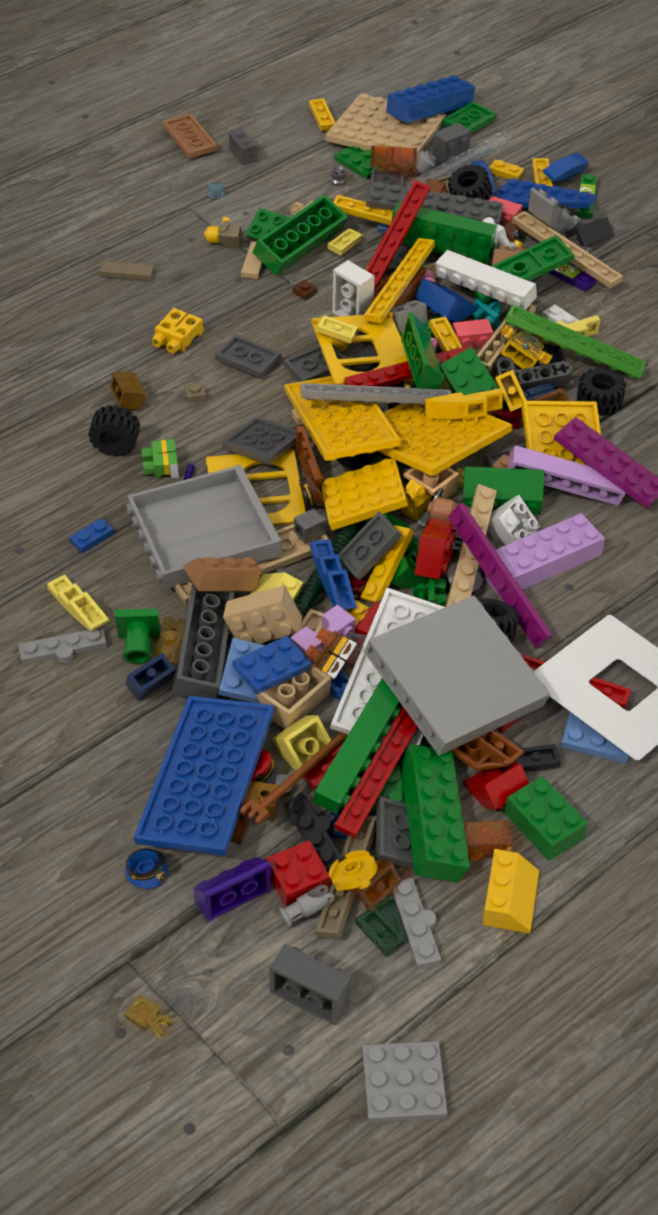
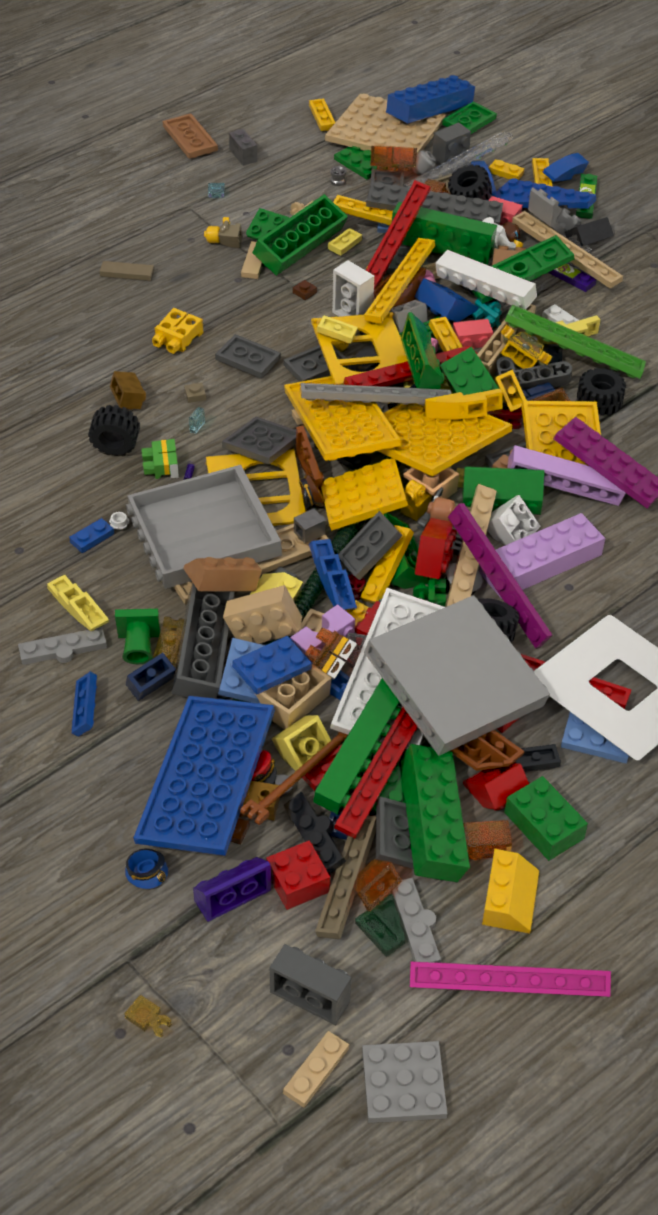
(84, 704): none -> blue plate
(119, 520): none -> white plate
(196, 420): none -> clear light blue tile
(306, 905): light grey piece -> none
(316, 1069): none -> tan plate
(353, 871): yellow plate -> none
(510, 978): none -> dark pink plate

